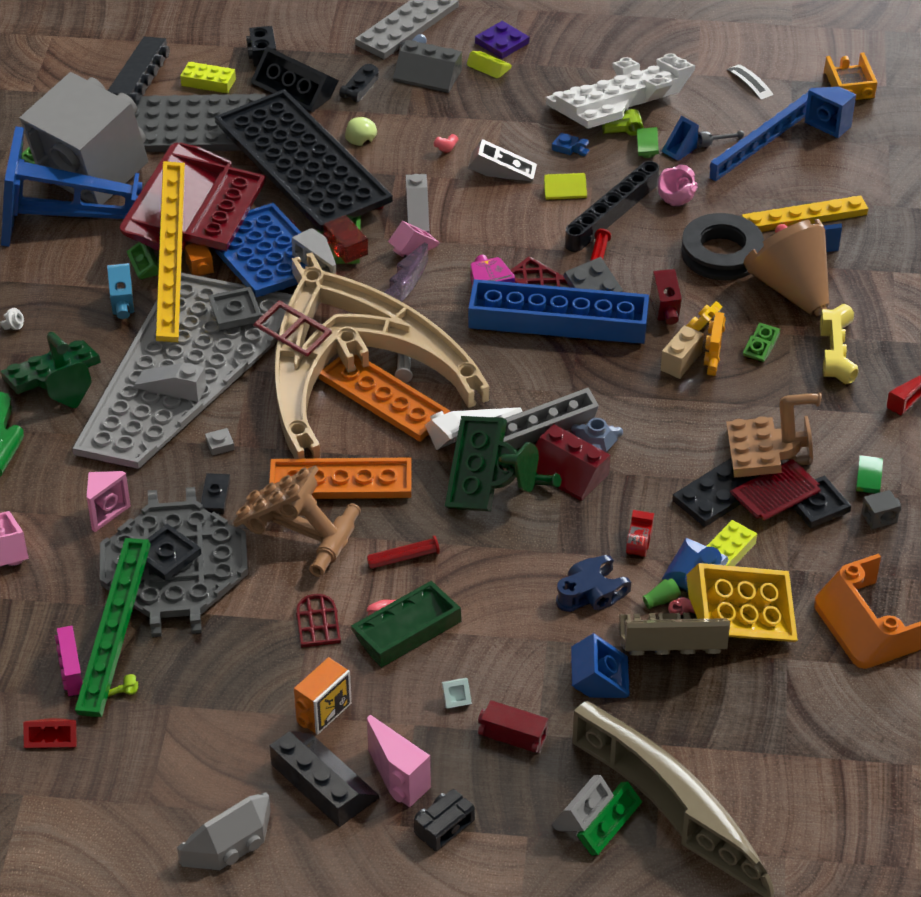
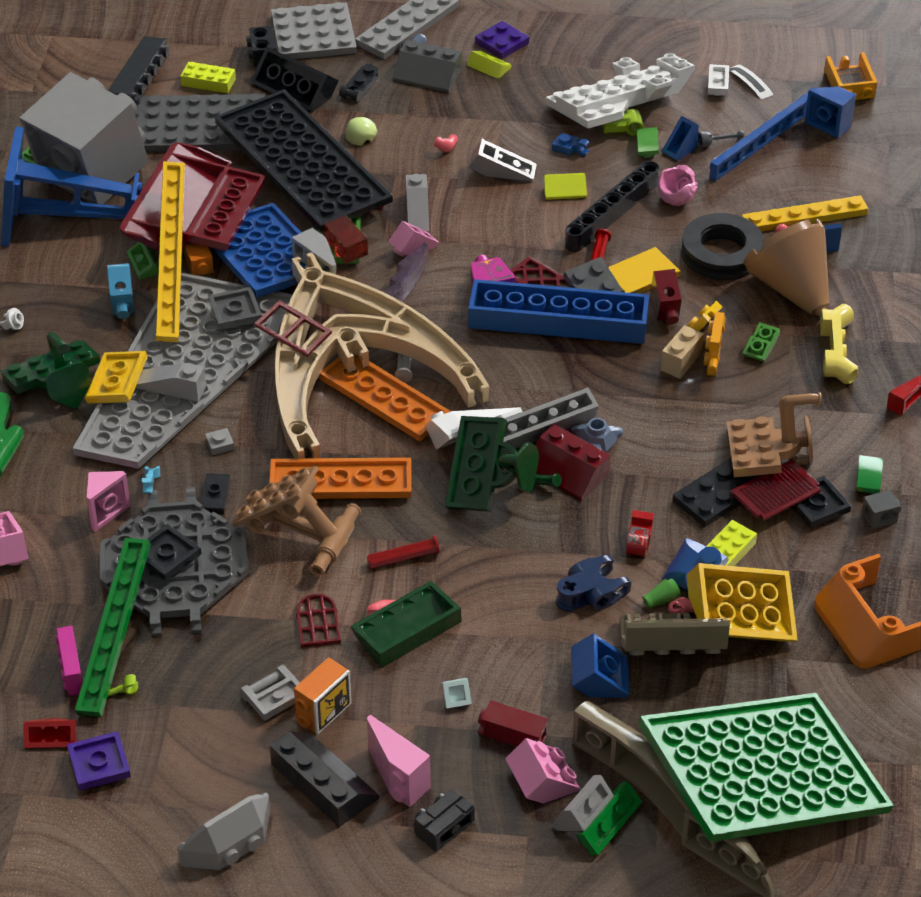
(98, 760): none -> dark purple plate
(116, 377): none -> yellow tile
(148, 481): none -> medium azure piece
(274, 698): none -> light grey plate
(314, 30): none -> light grey plate
(542, 771): none -> bright pink slope
(637, 272): none -> yellow tile
(718, 80): none -> white plate
(764, 766): none -> green plate

